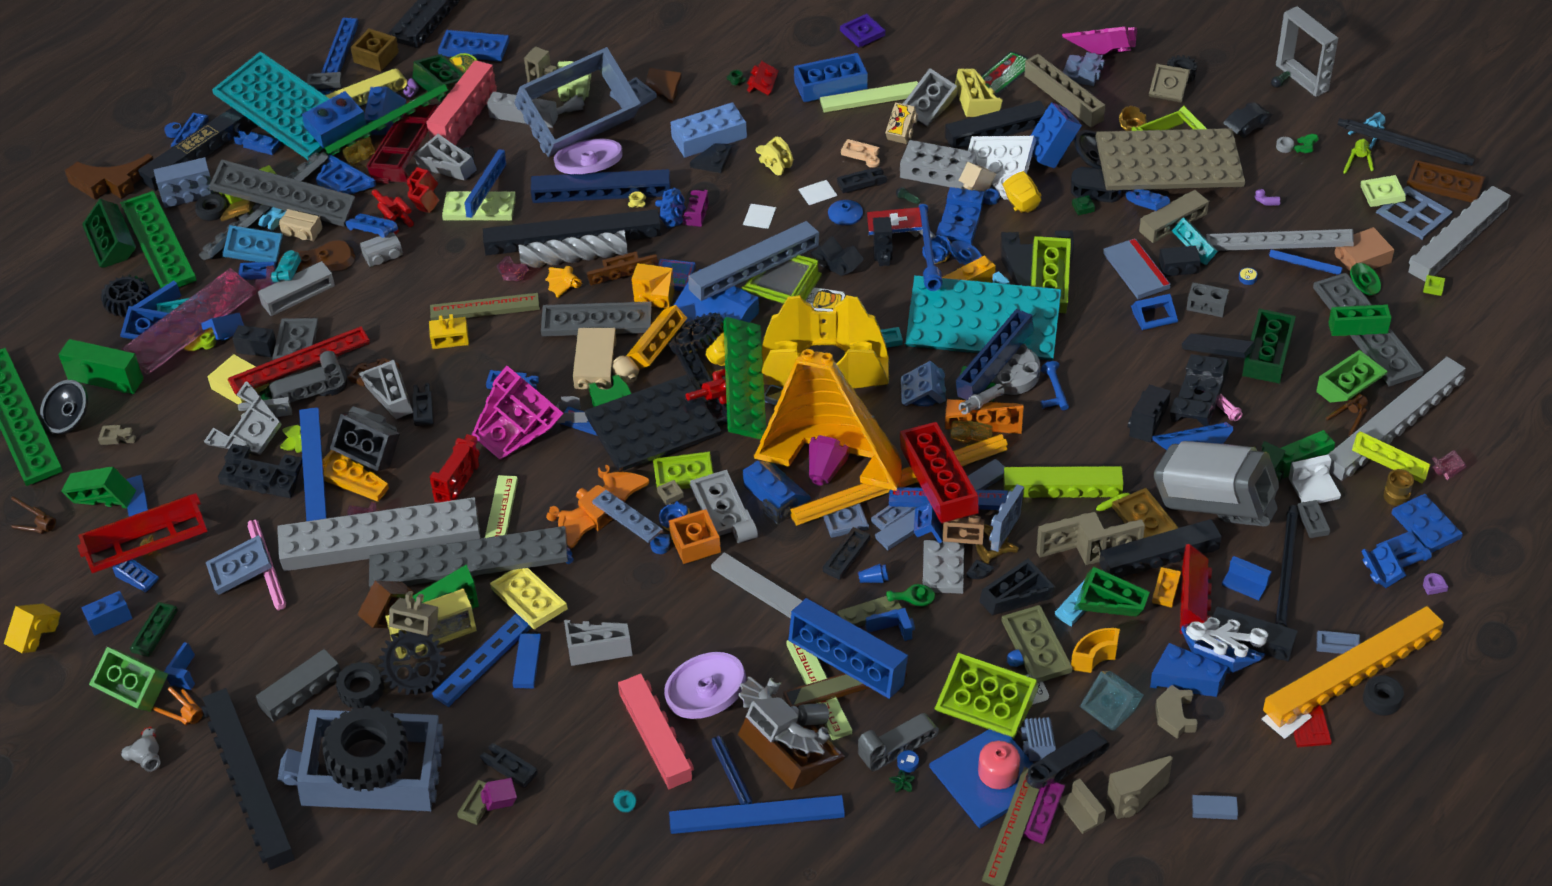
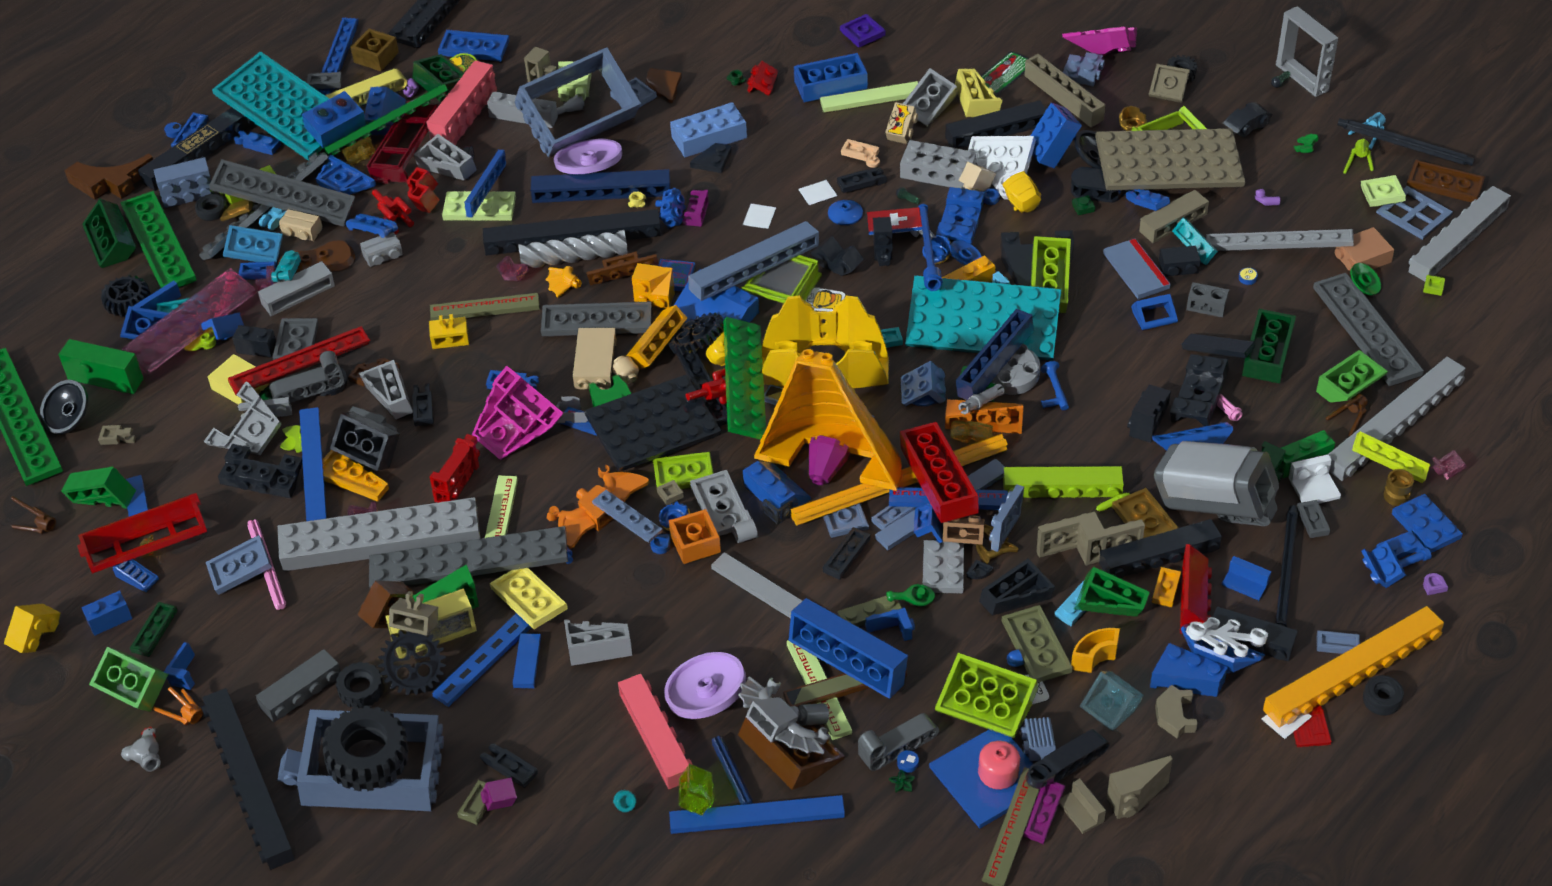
(696, 790): none -> clear neon green brick
(774, 155): light yellow hinge -> none
(874, 574): blue cone -> none
(1214, 807): sand blue tile -> none
(1285, 144): light grey tile -> none
(1306, 262): blue tile -> none
(1359, 320): green brick -> none

